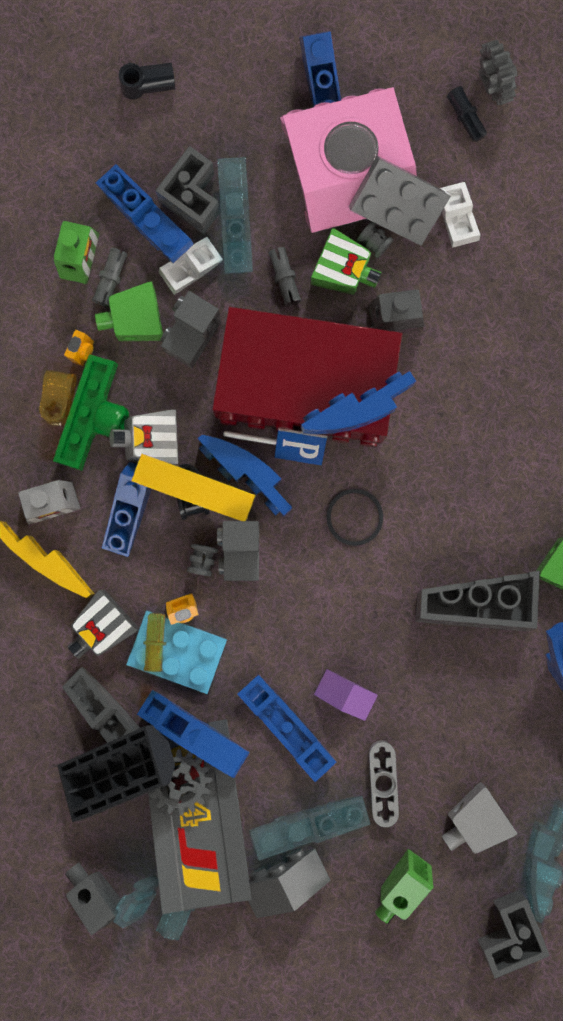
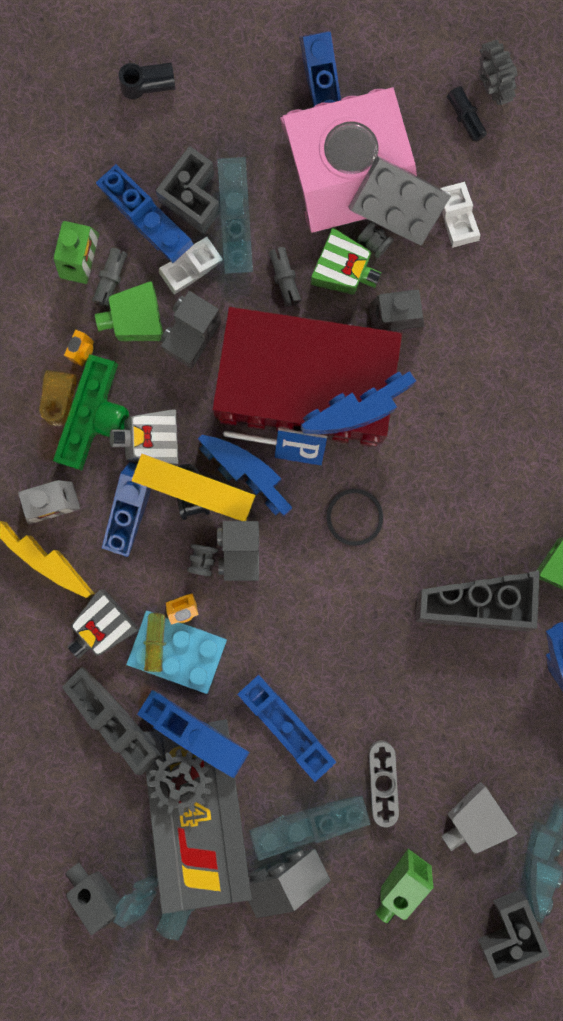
(116, 772): black piece -> none
(345, 695): medium lavender slope -> none

